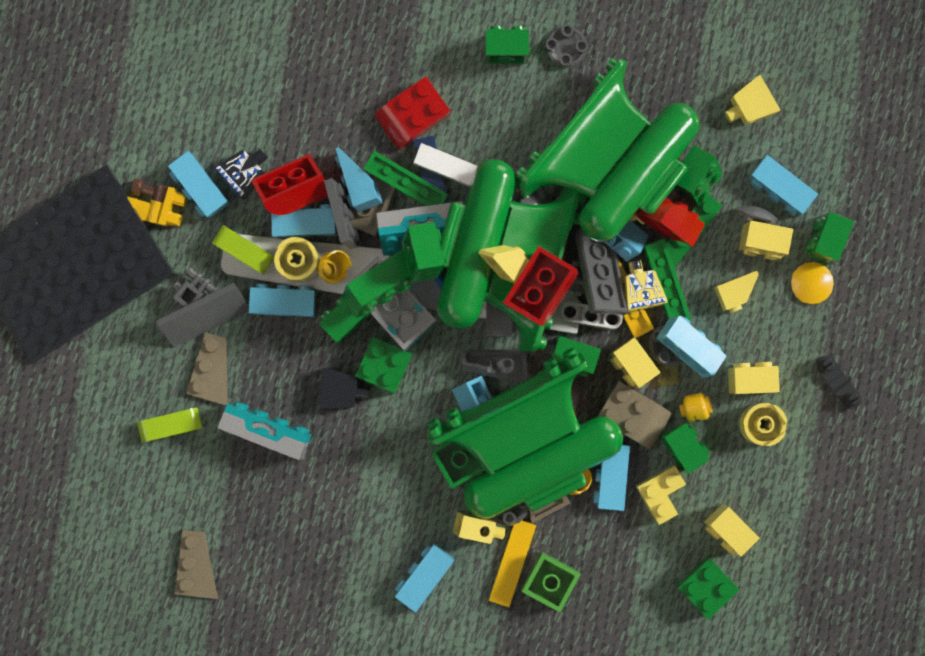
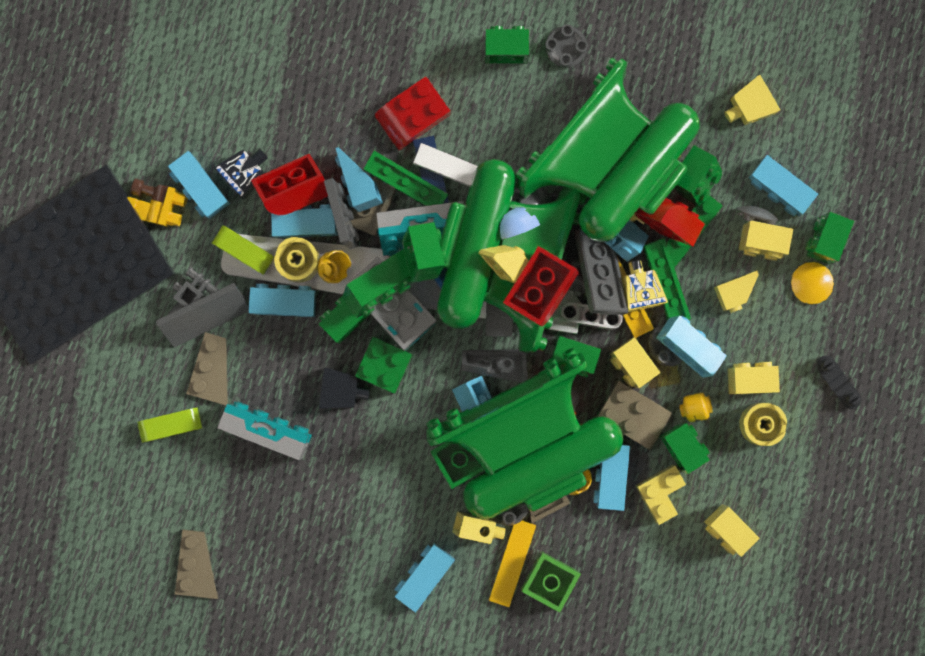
(517, 222): none -> light blue brick
(707, 587): green brick -> none

